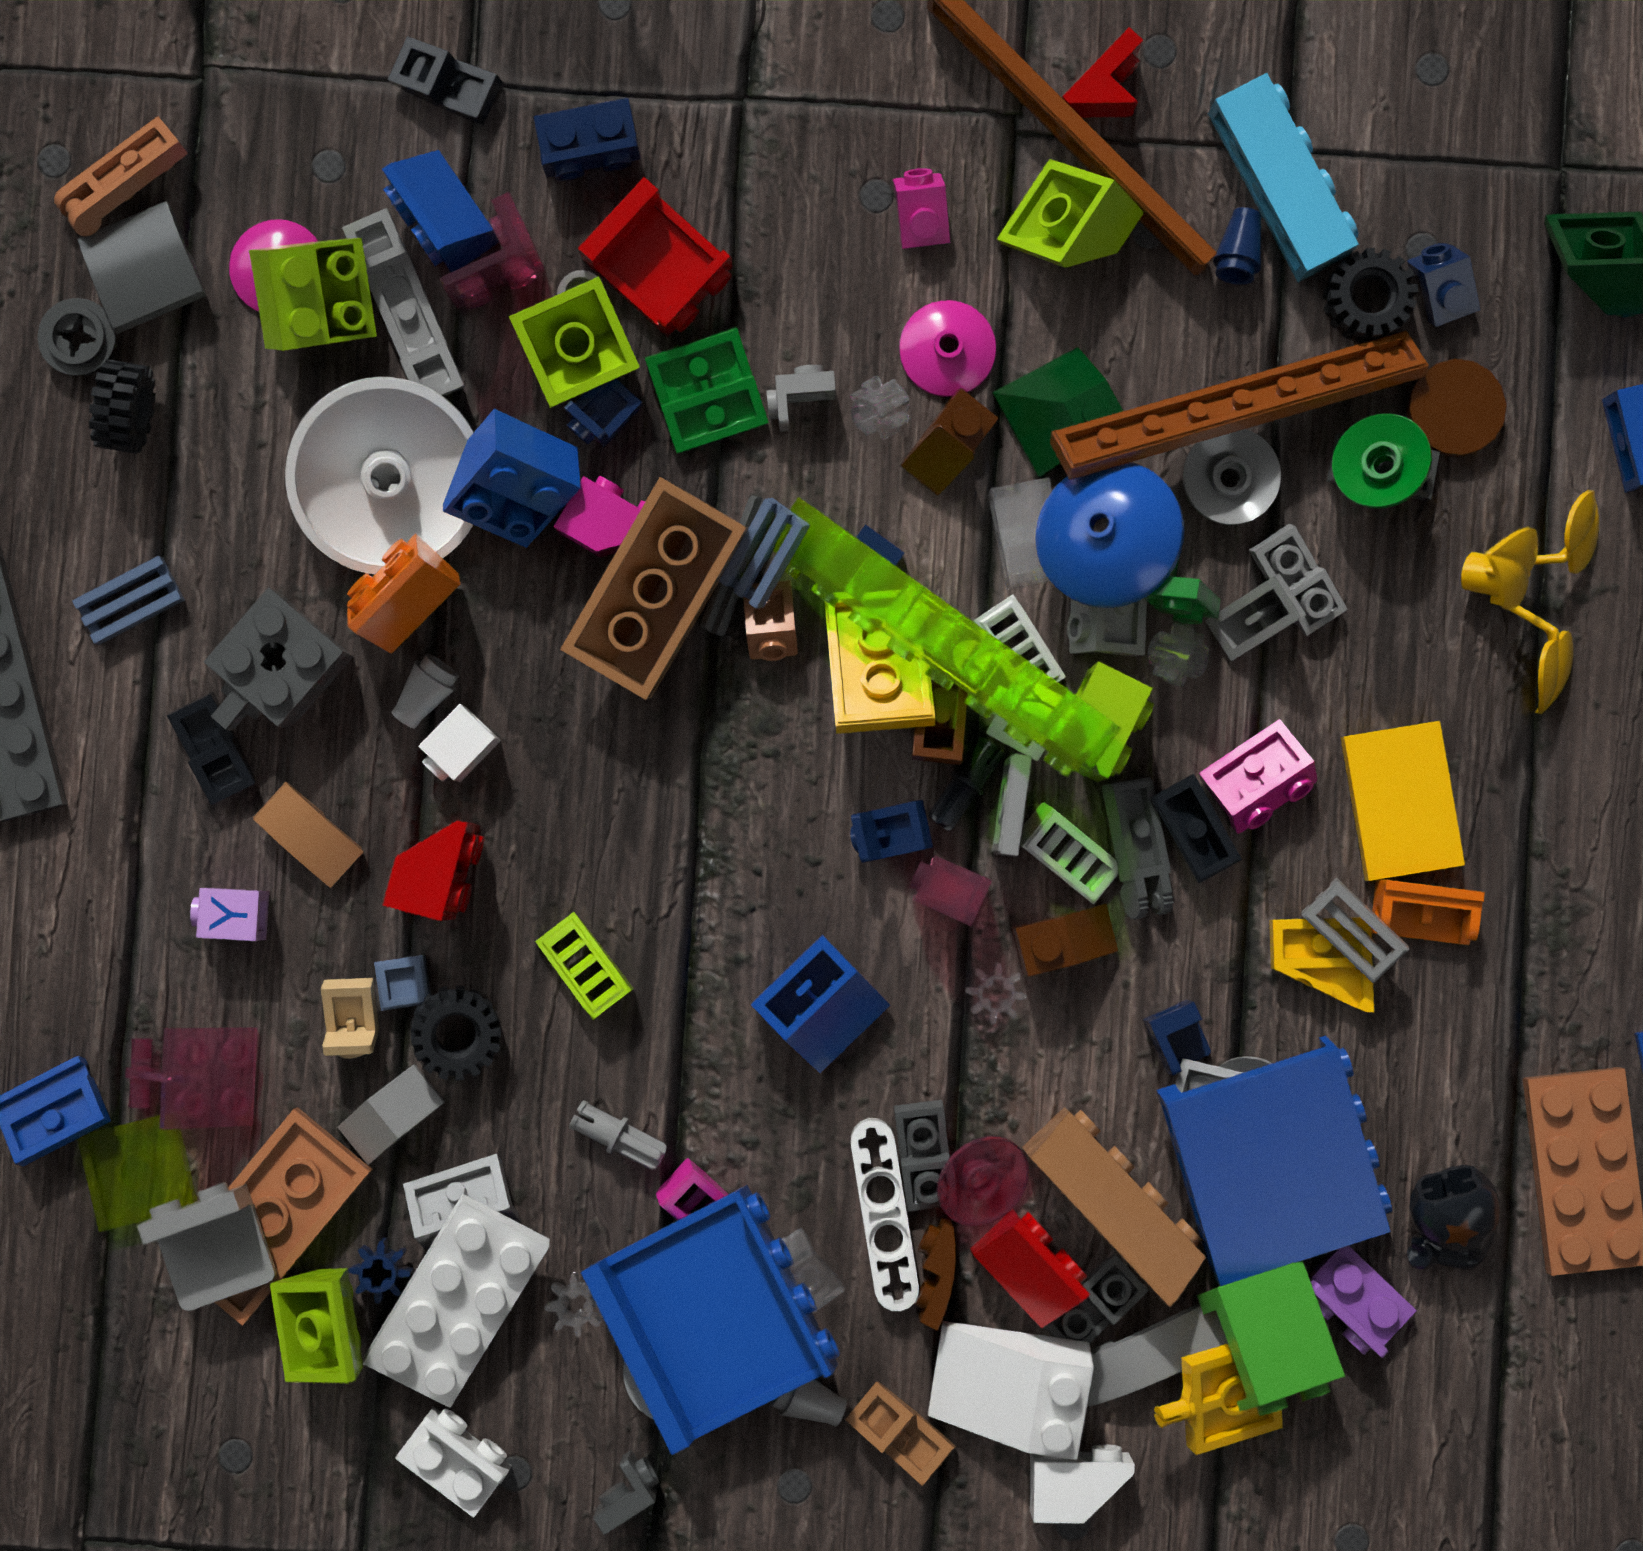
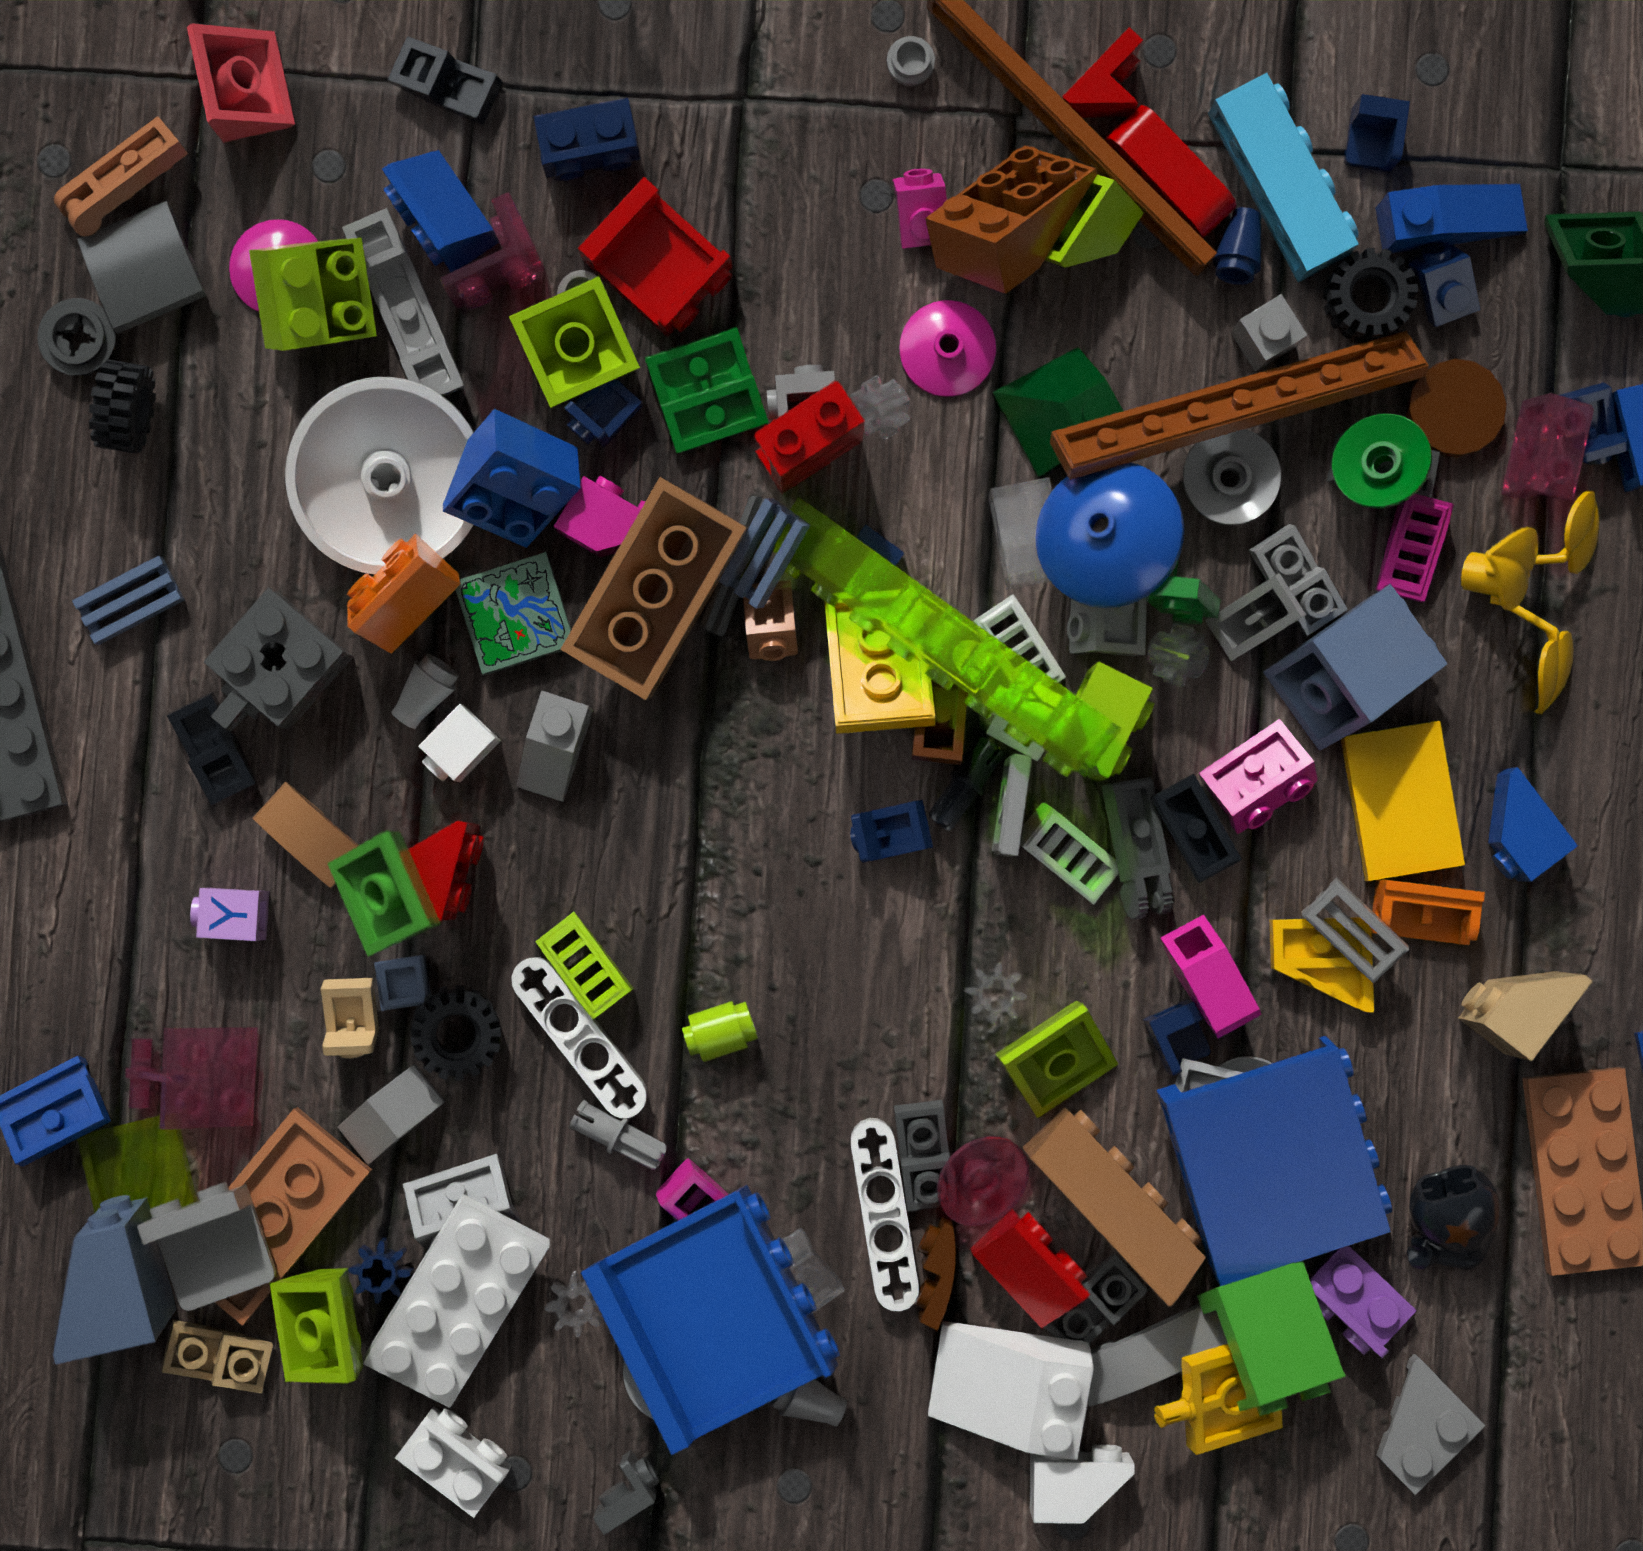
(114, 1285): none -> sand blue slope
(217, 1355): none -> tan slope
(240, 80): none -> coral slope
(383, 892): none -> bright green slope
(514, 613): none -> tile
(553, 745): none -> light grey slope
(573, 1042): none -> white beam
(719, 1030): none -> lime brick
(809, 436): none -> red panel
(820, 1004): blue slope -> none
(900, 1433): medium nougat slope -> none
(910, 60): none -> light grey plate
(949, 442): reddish brown slope -> none
(949, 889): clear pink slope -> none
(1008, 218): none -> dark orange slope
(1057, 1058): none -> lime slope
(1064, 940): reddish brown slope -> none
(1172, 170): none -> red beam
(1210, 976): none -> dark pink slope
(1268, 333): none -> light grey brick
(1355, 668): none -> sand blue slope
(1376, 133): none -> dark blue panel
(1425, 1427): none -> light grey wing
(1436, 532): none -> dark pink slope
(1449, 215): none -> blue slope
(1522, 1010): none -> tan slope
(1524, 829): none -> blue slope
(1548, 447): none -> clear pink bracket
(1603, 437): none -> dark blue bracket

